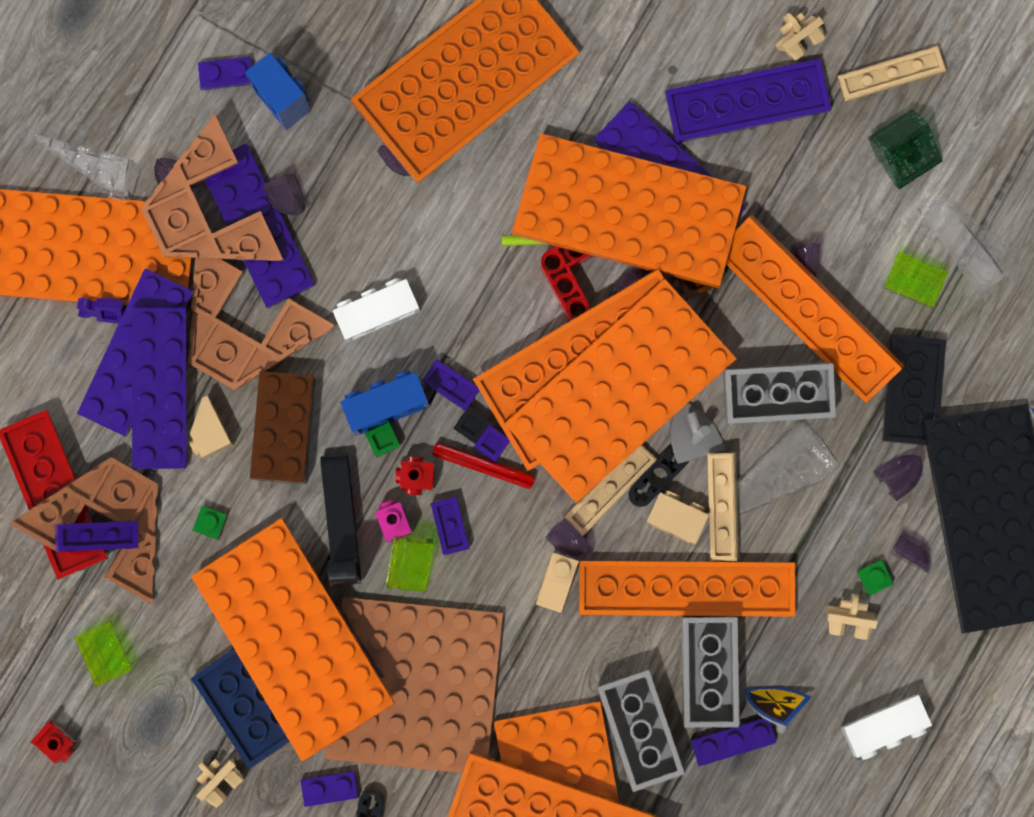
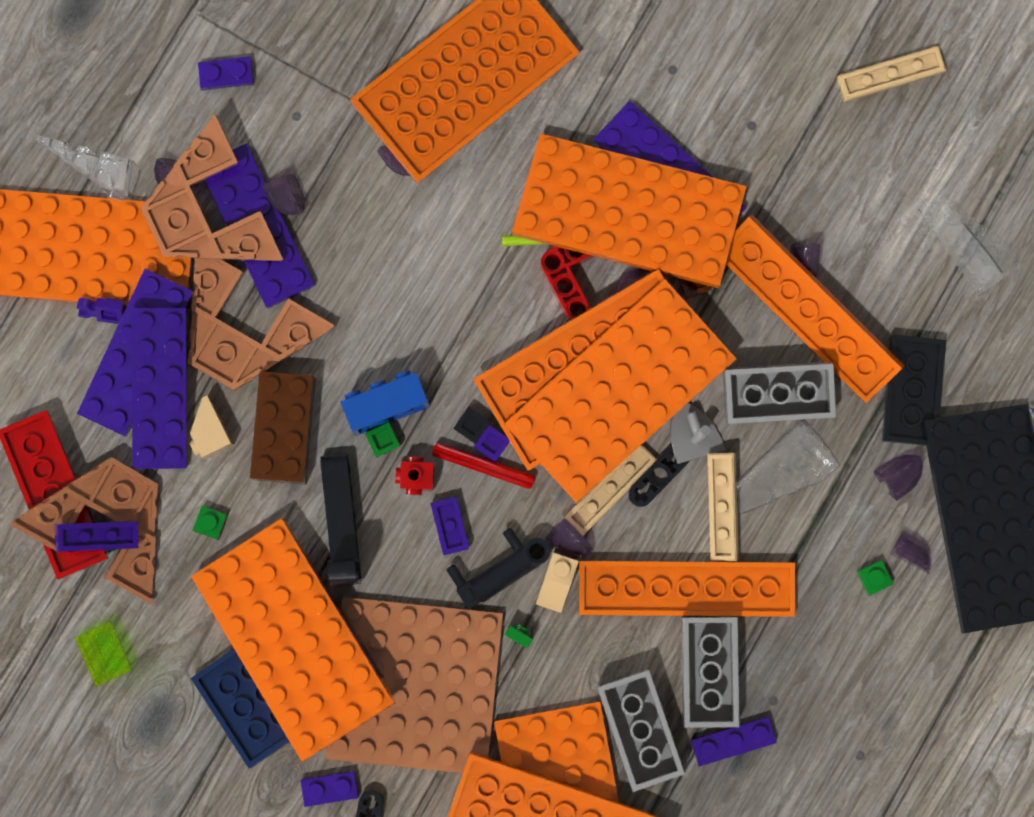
(50, 732): red brick -> none
(229, 773): tan hips -> none
(278, 90): blue brick -> none
(375, 309): white brick -> none
(393, 520): dark pink brick -> none
(410, 563): clear neon green plate -> none
(451, 385): dark purple plate -> none
(501, 573): none -> black piece
(519, 635): none -> green plate
(677, 518): tan brick -> none
(747, 101): dark purple plate -> none
(777, 704): shield -> none
(809, 28): tan hips -> none
(851, 613): tan hips -> none
(886, 727): white brick -> none
(906, 148): clear green slope -> none
(915, 280): clear neon green plate -> none

